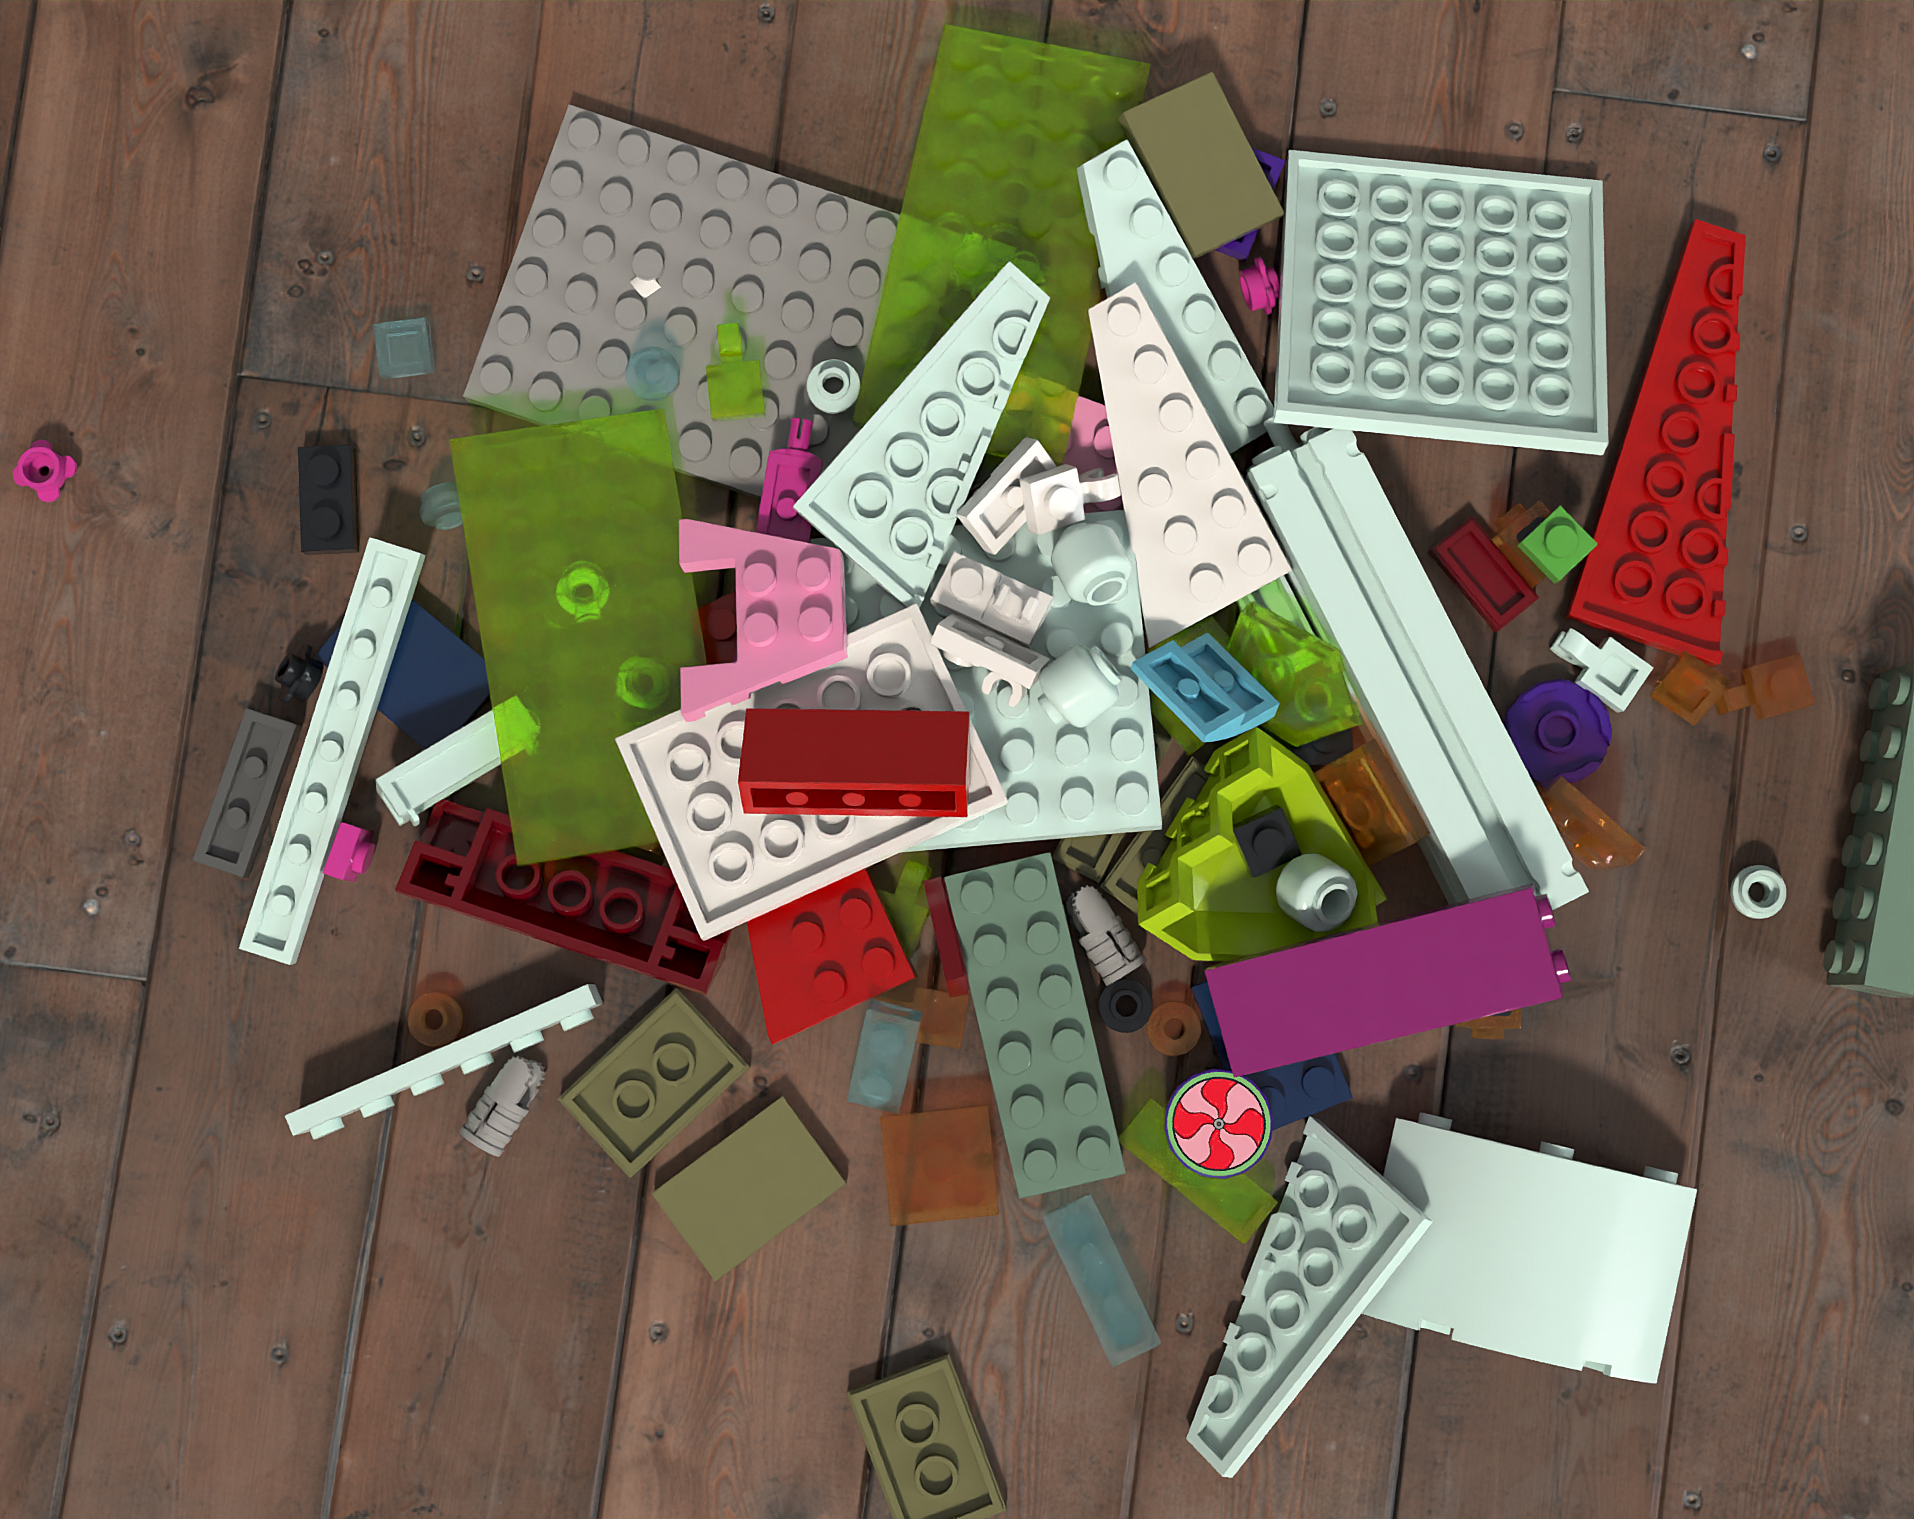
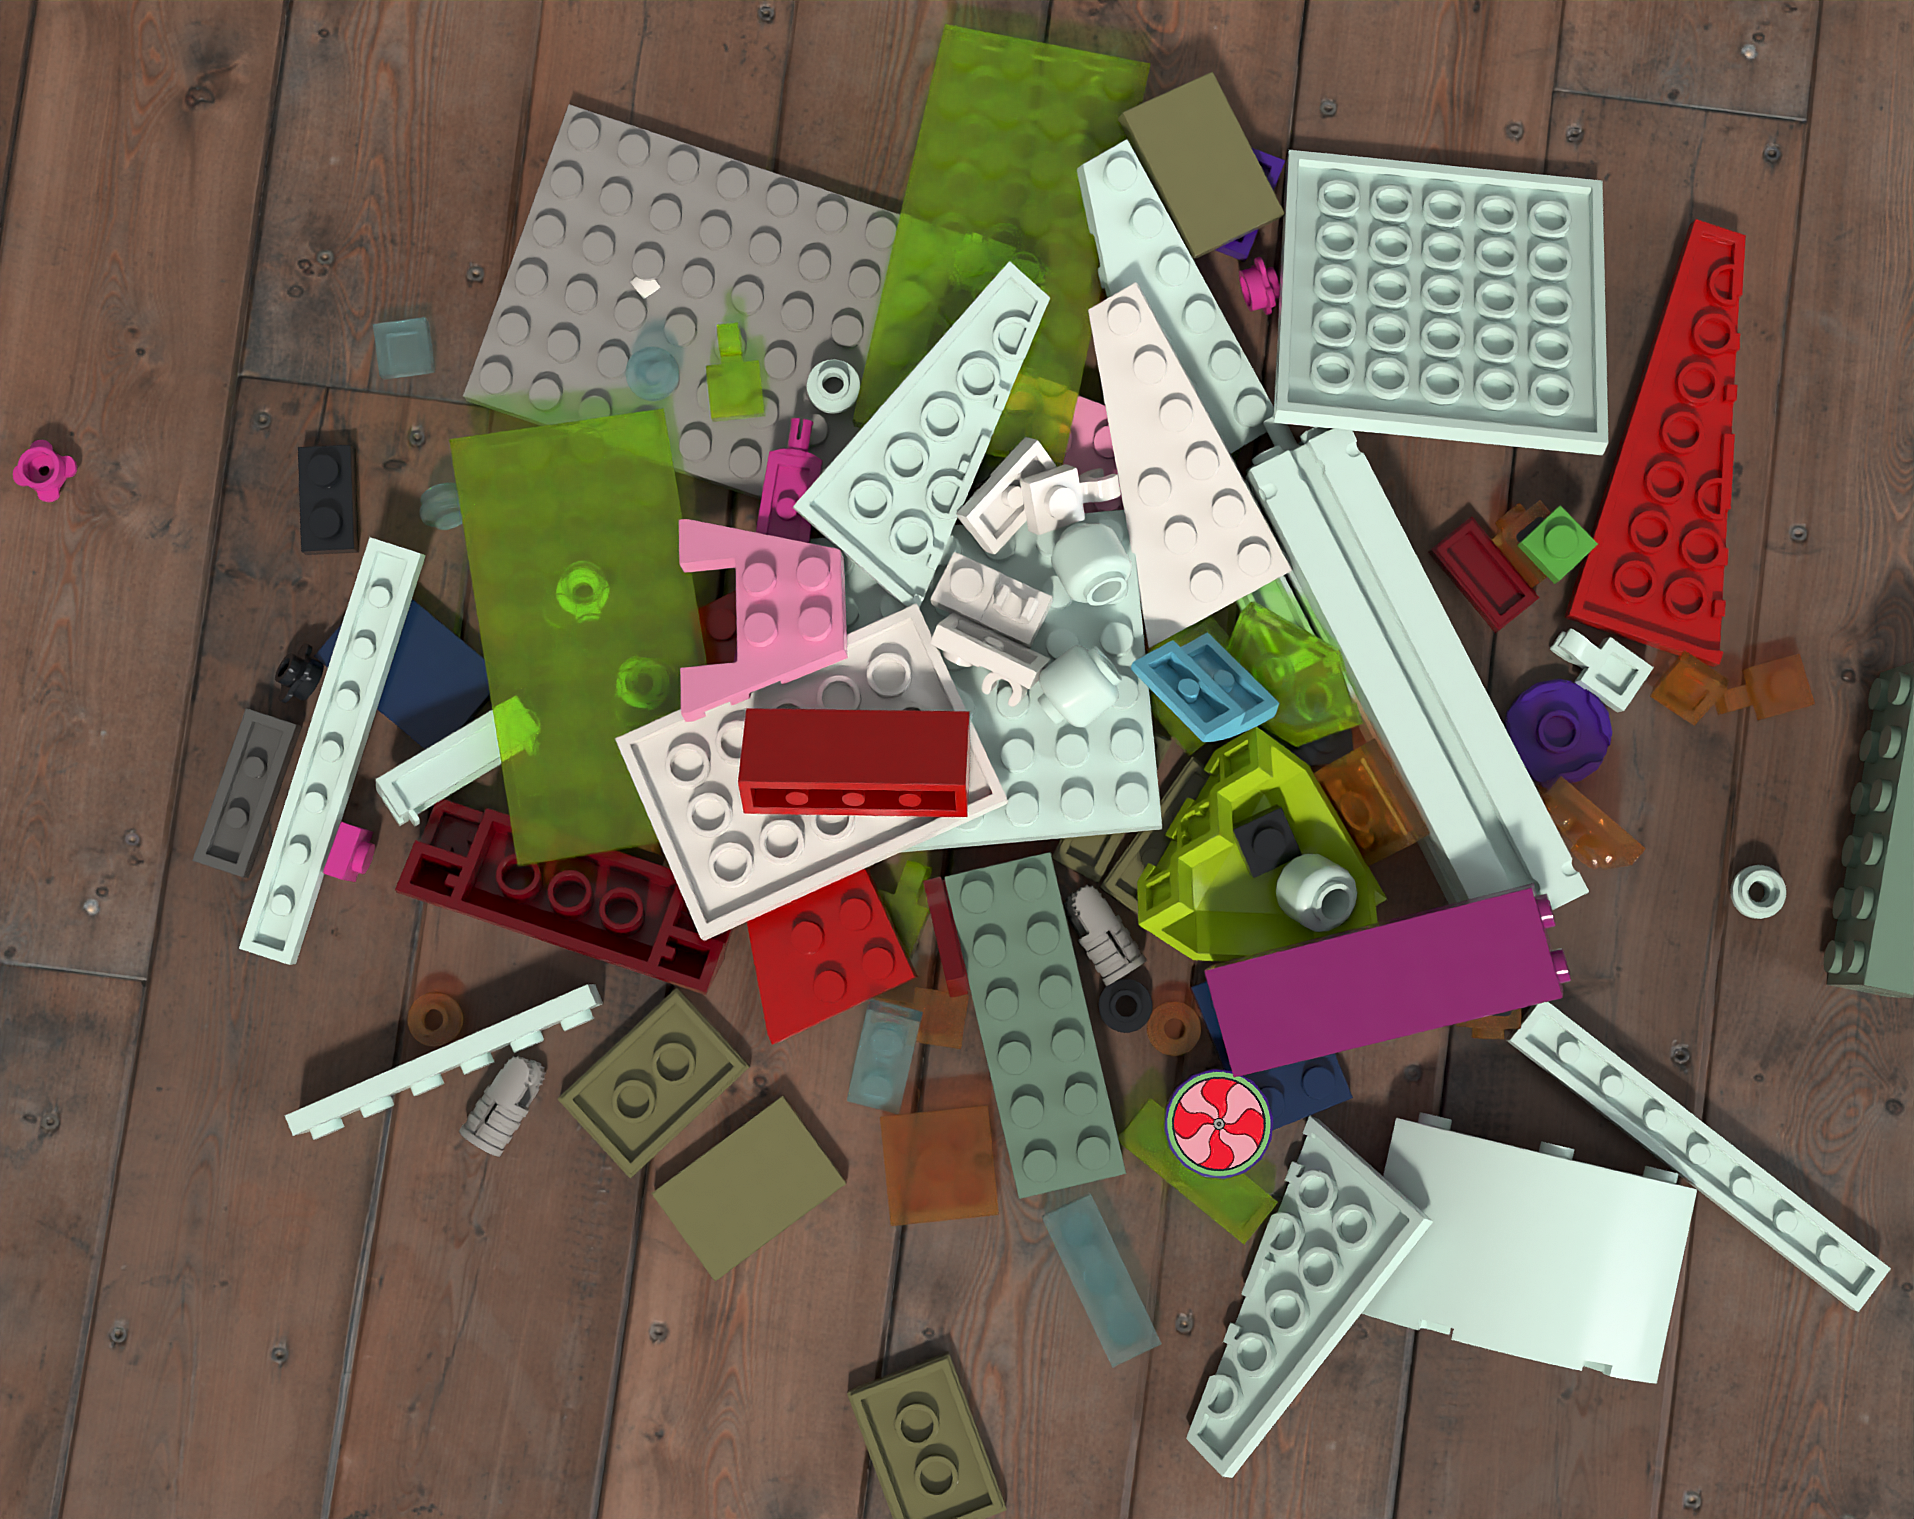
(1699, 1155): none -> light aqua plate

